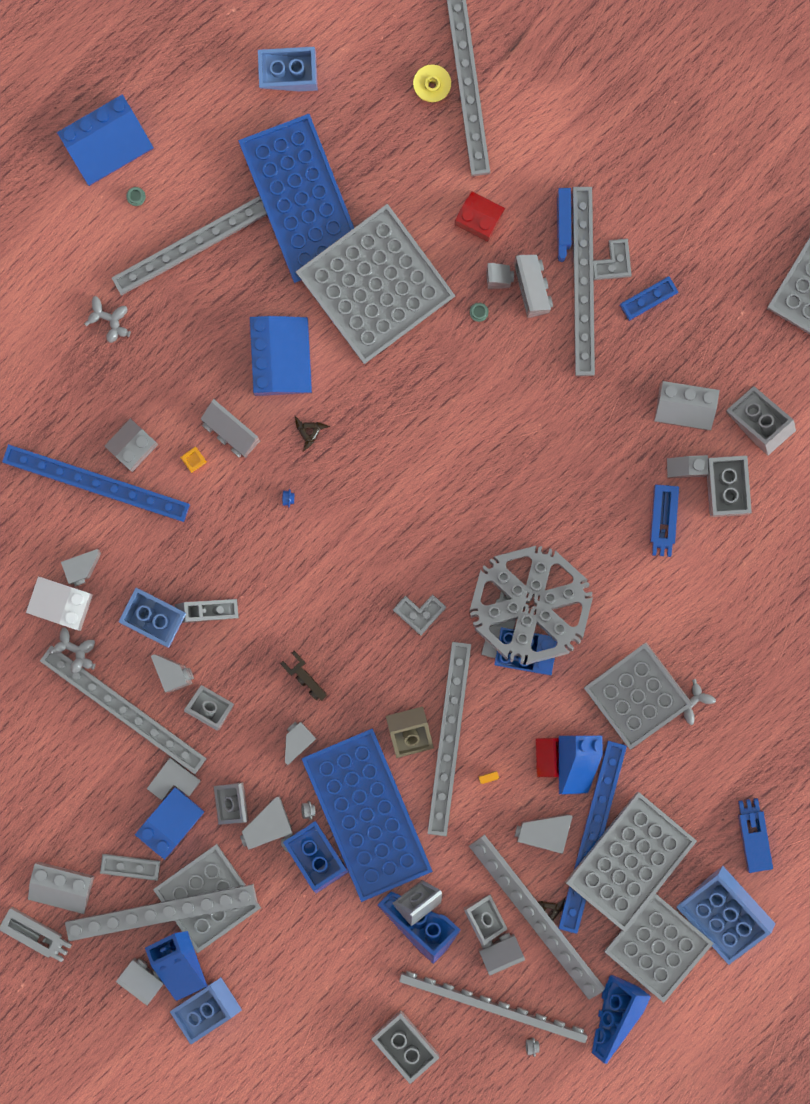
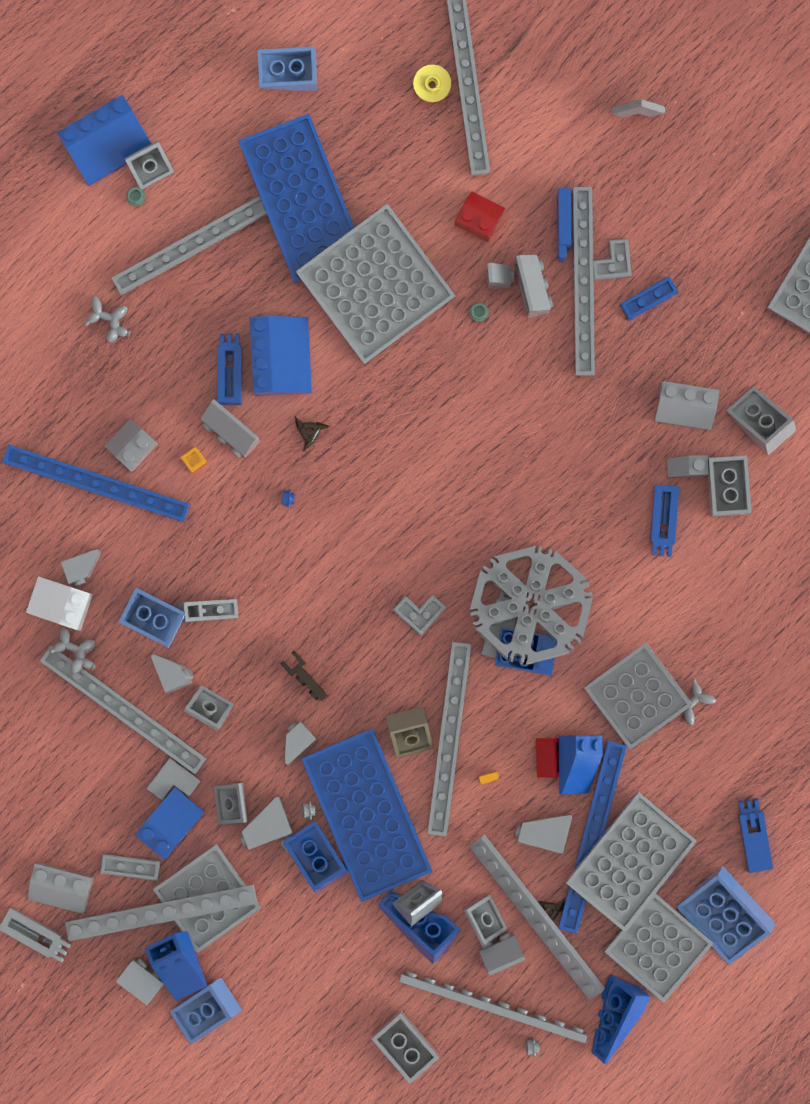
(149, 165): none -> light grey slope
(229, 378): none -> blue hinge
(638, 107): none -> light grey tile

